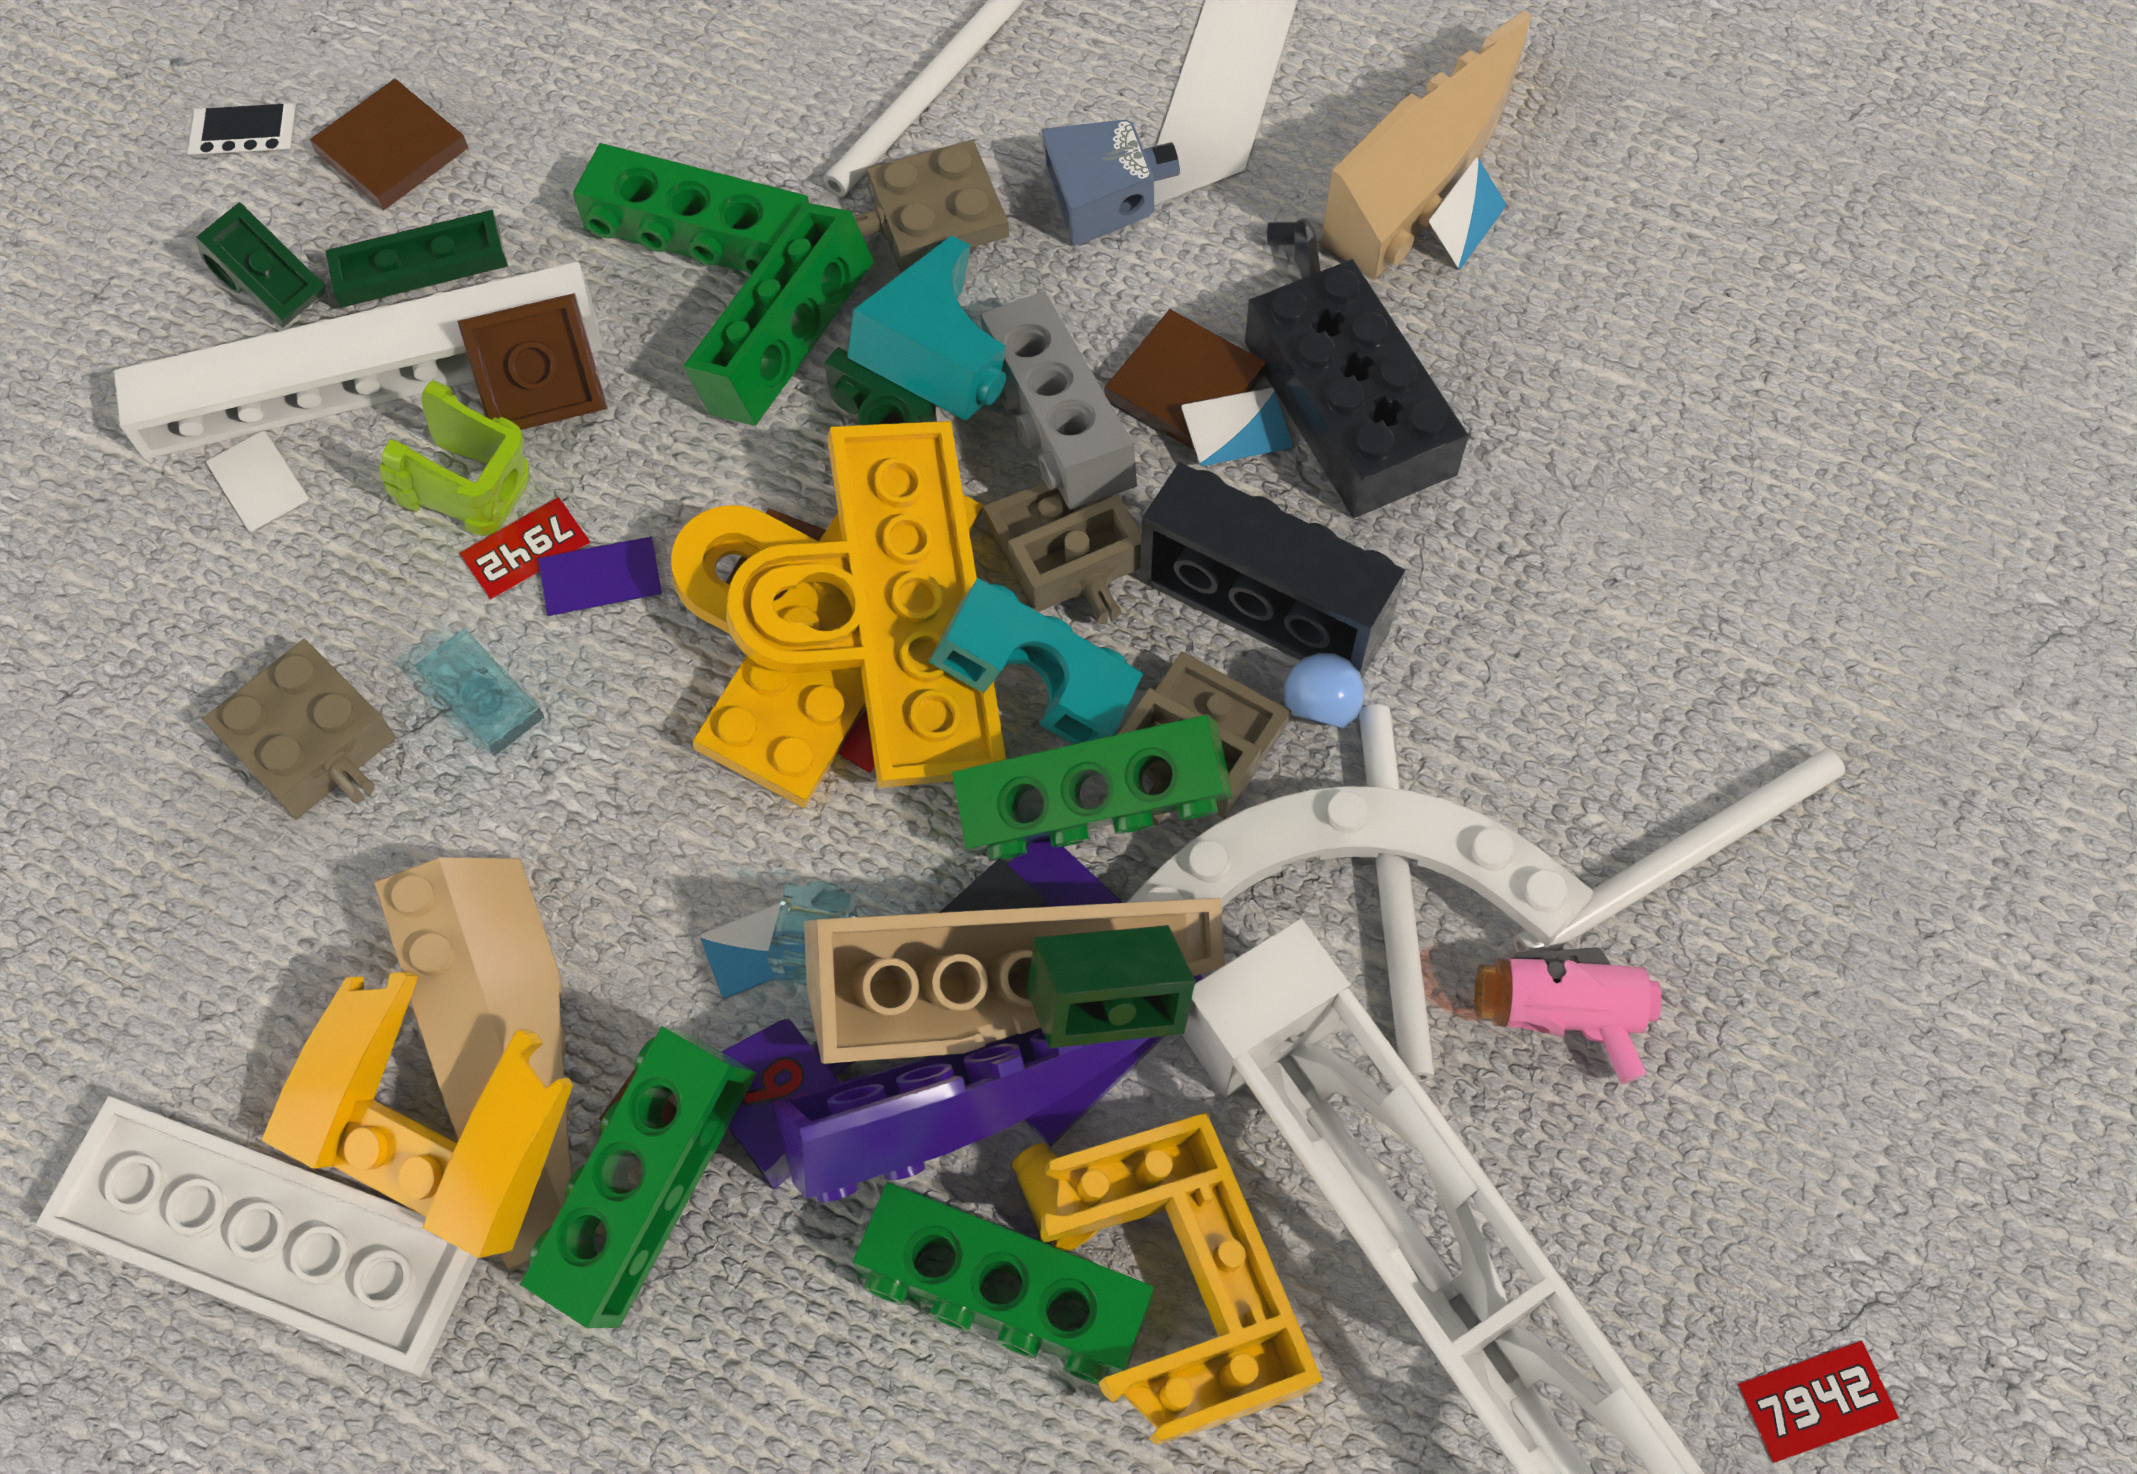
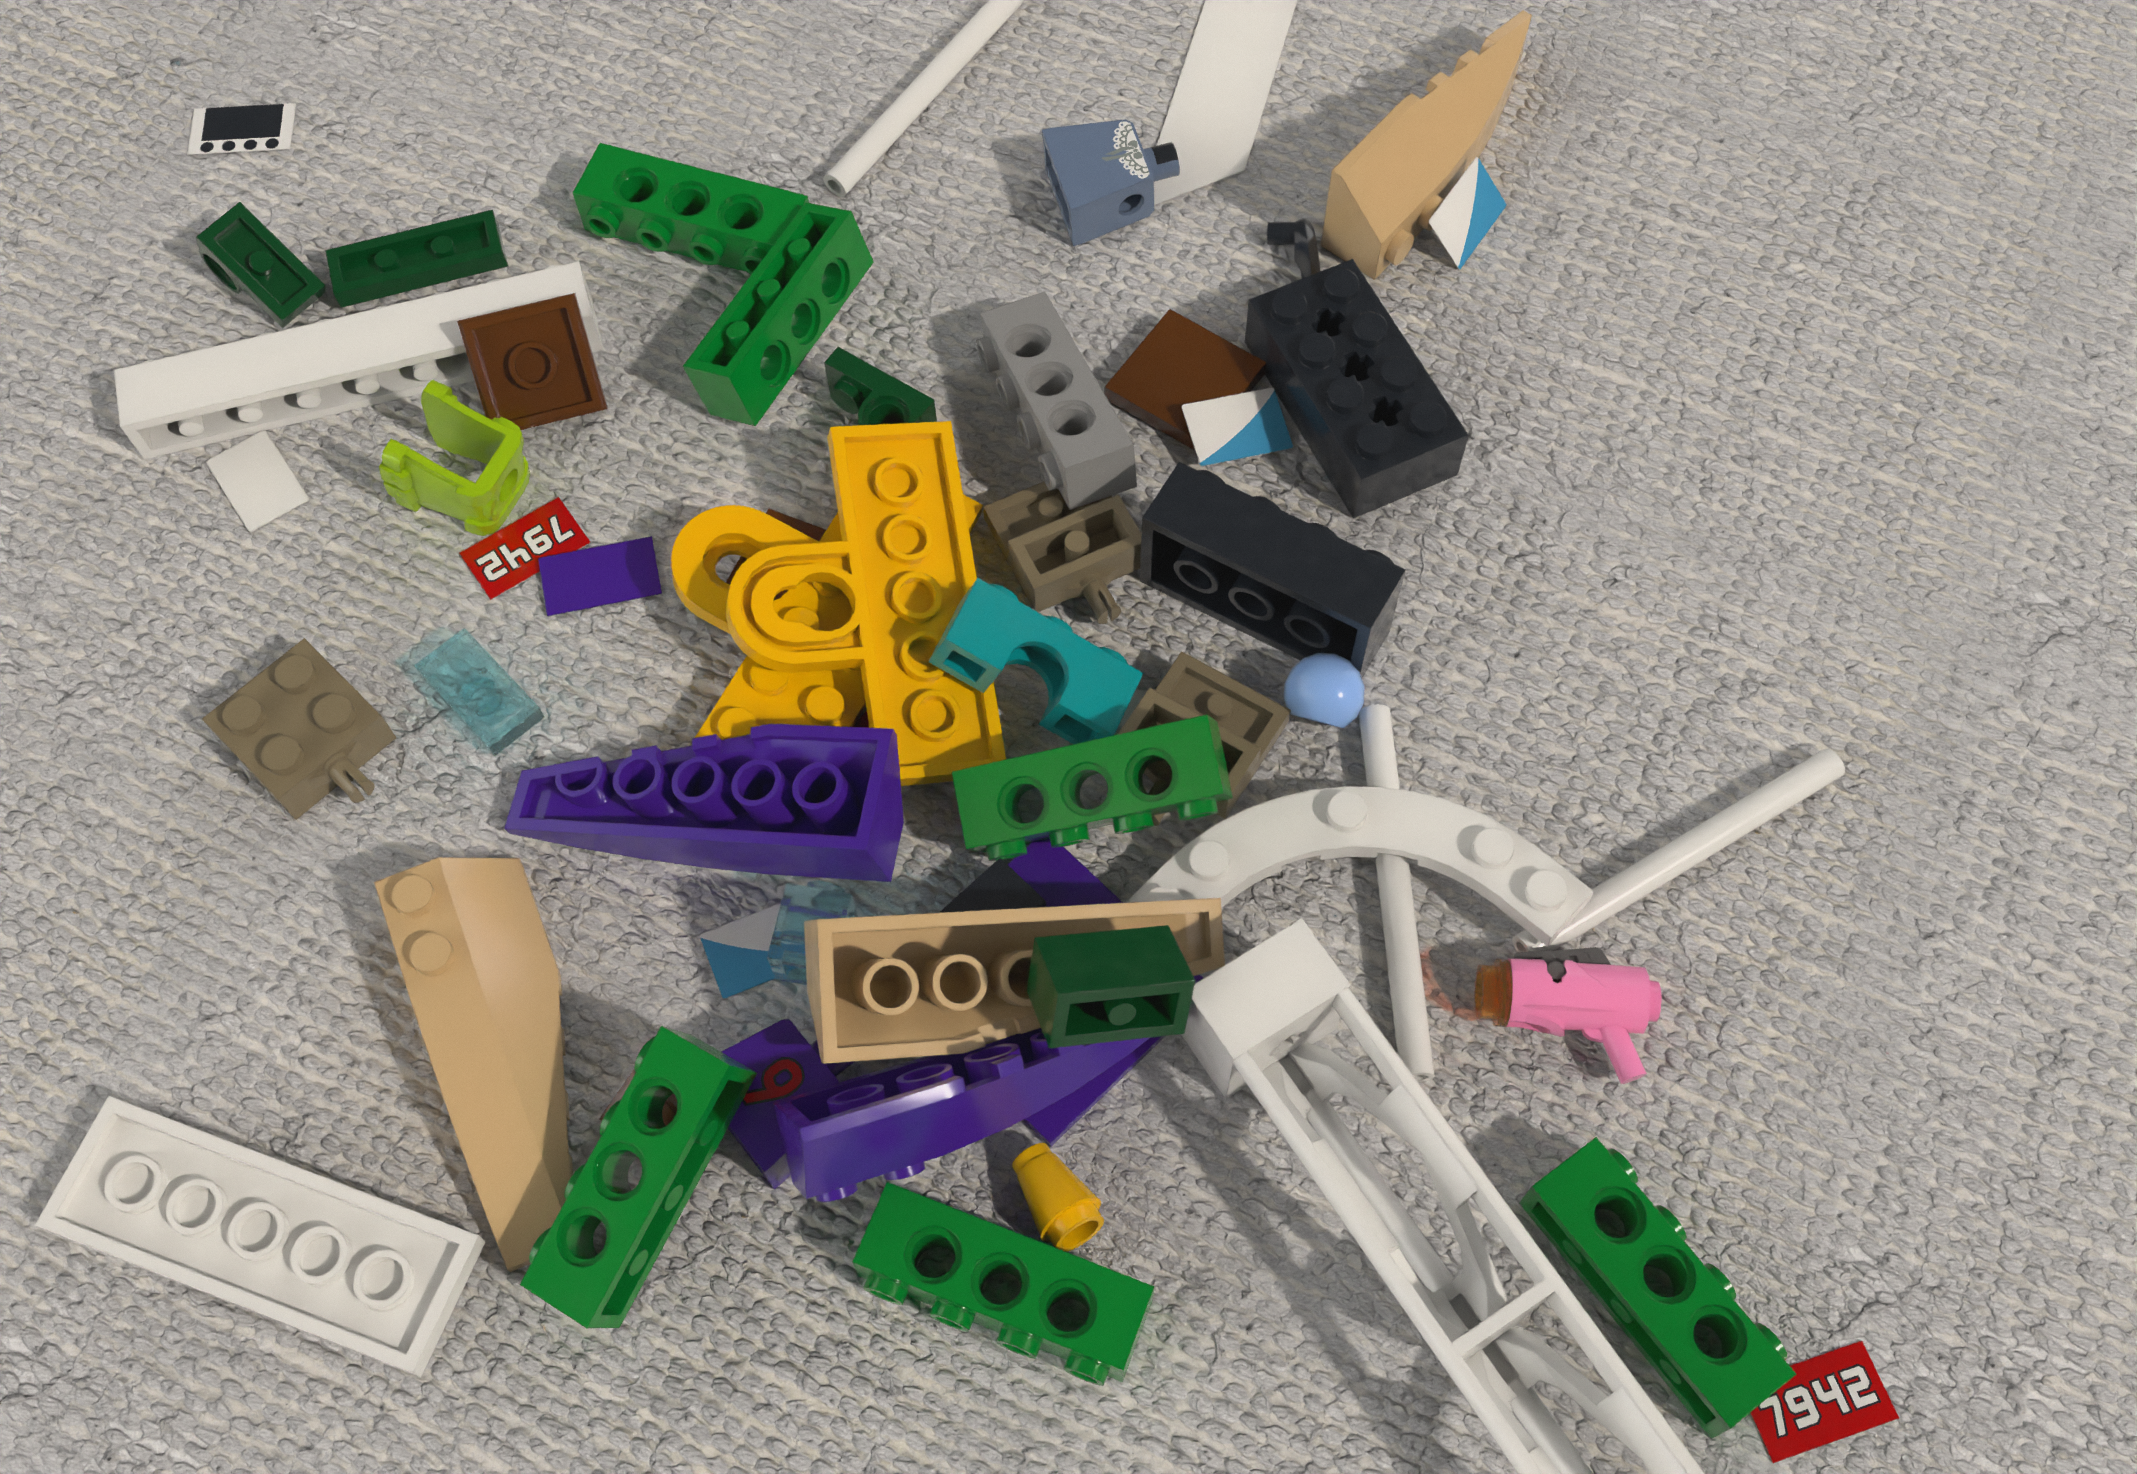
(389, 144): reddish brown tile -> none
(466, 1189): yellow wedge -> none
(746, 803): none -> dark purple wedge
(924, 338): teal arch -> none
(931, 198): dark tan plate -> none
(1260, 1345): yellow wedge -> none
(1660, 1327): none -> green brick

